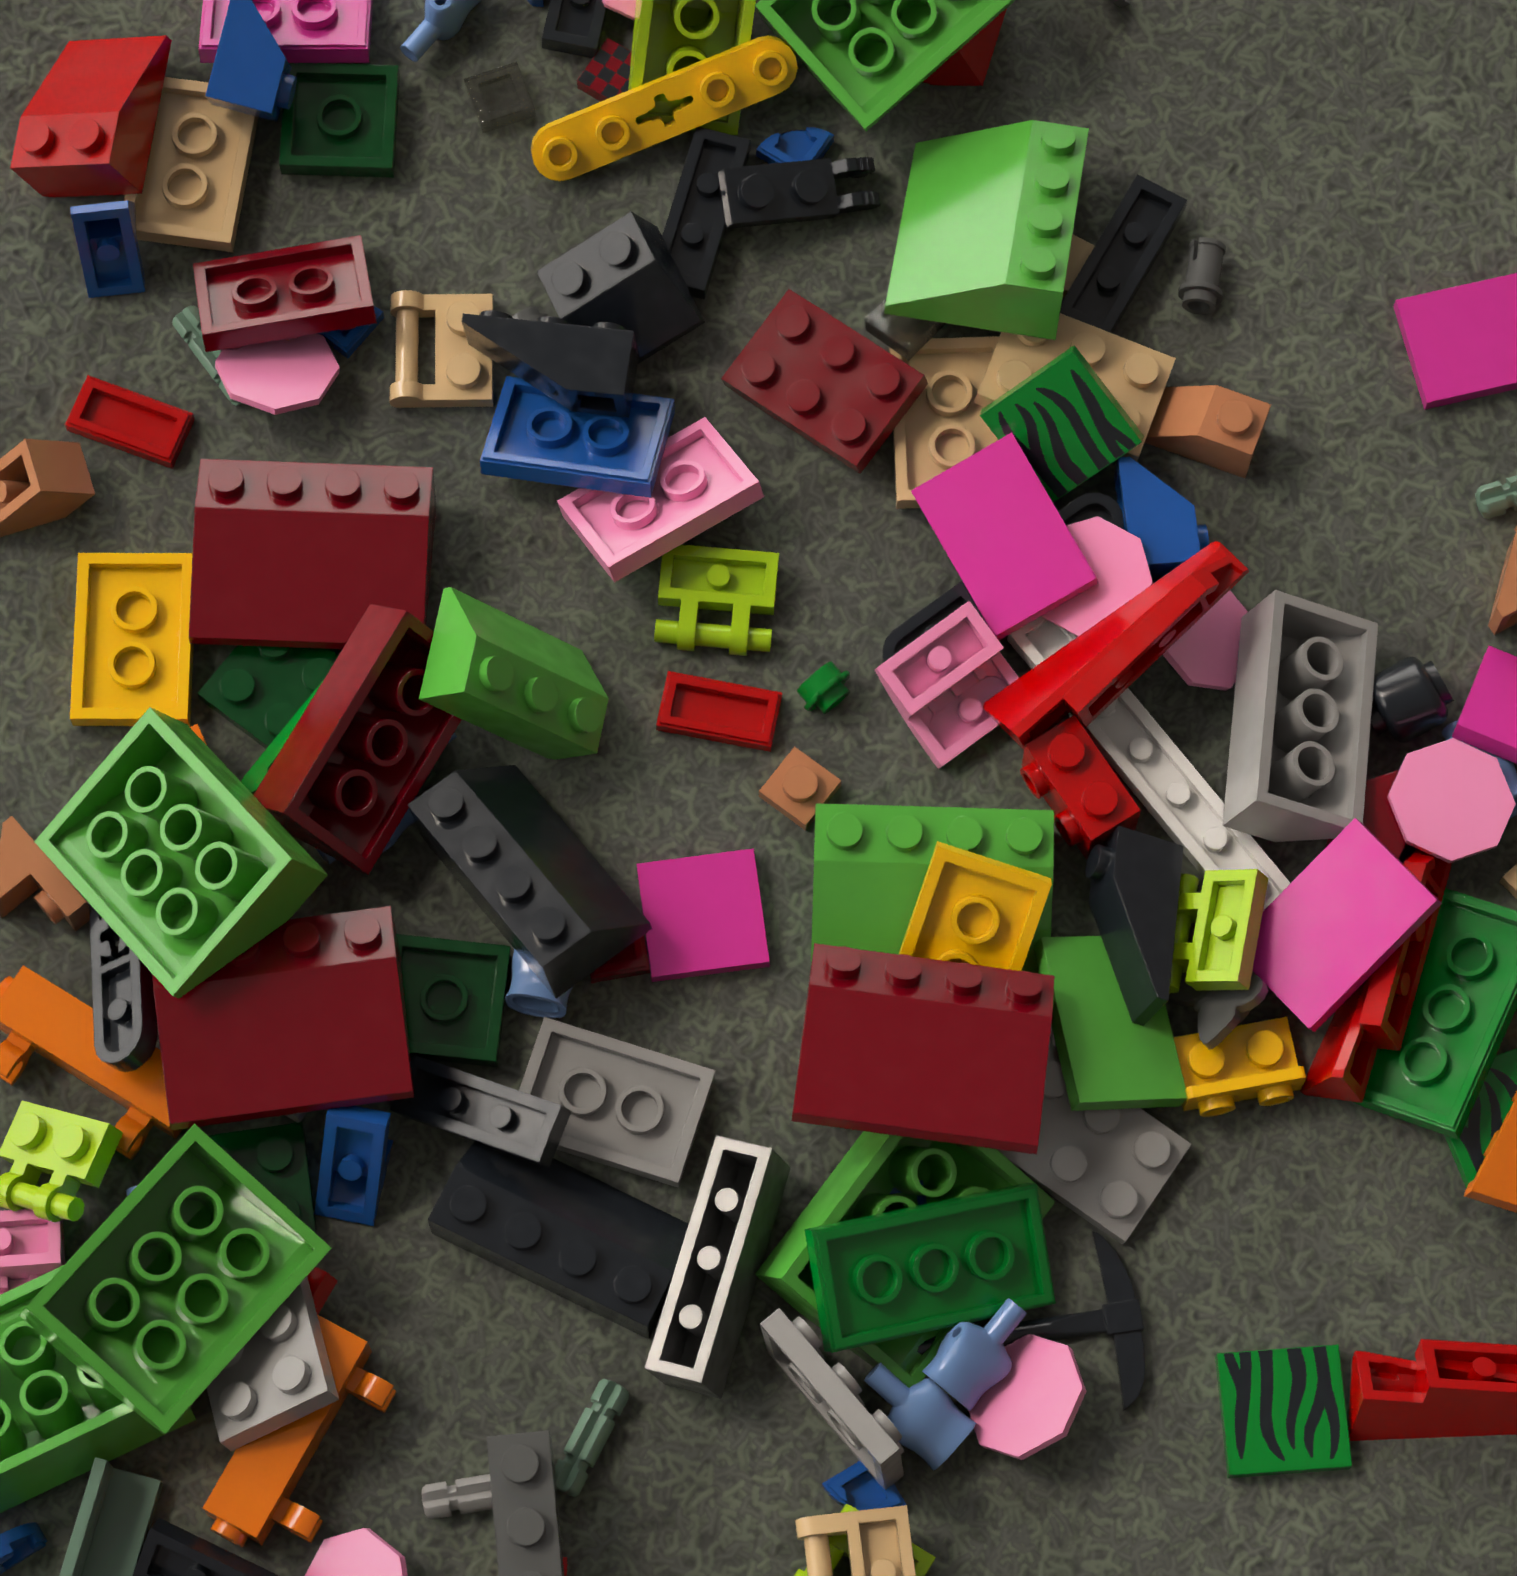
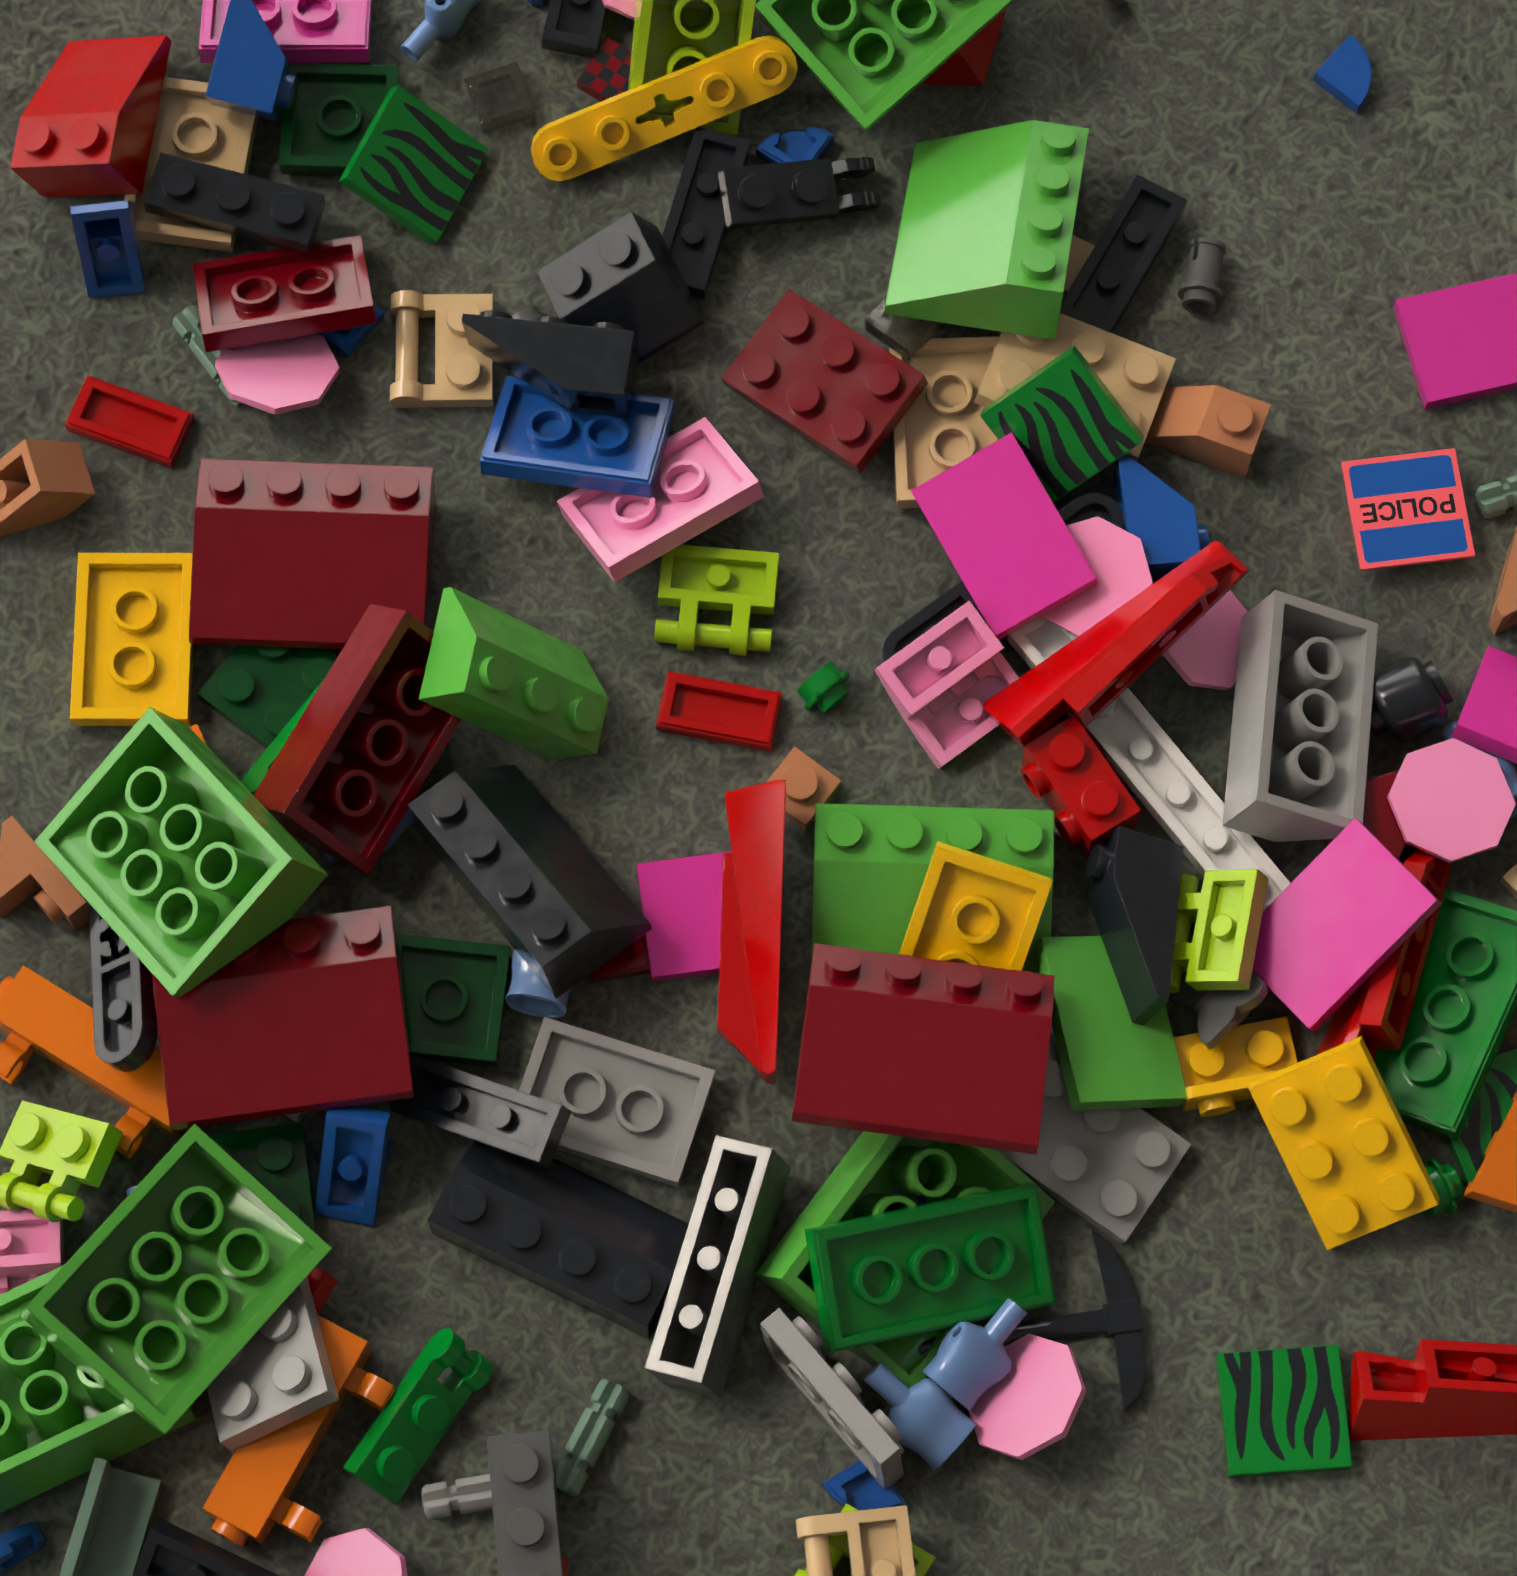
(234, 203): none -> black plate
(413, 165): none -> green tile
(418, 1415): none -> green plate
(752, 924): none -> red wedge
(1344, 1143): none -> yellow plate
(1346, 74): none -> blue tile
(1407, 509): none -> piece
(1447, 1186): none -> green plate

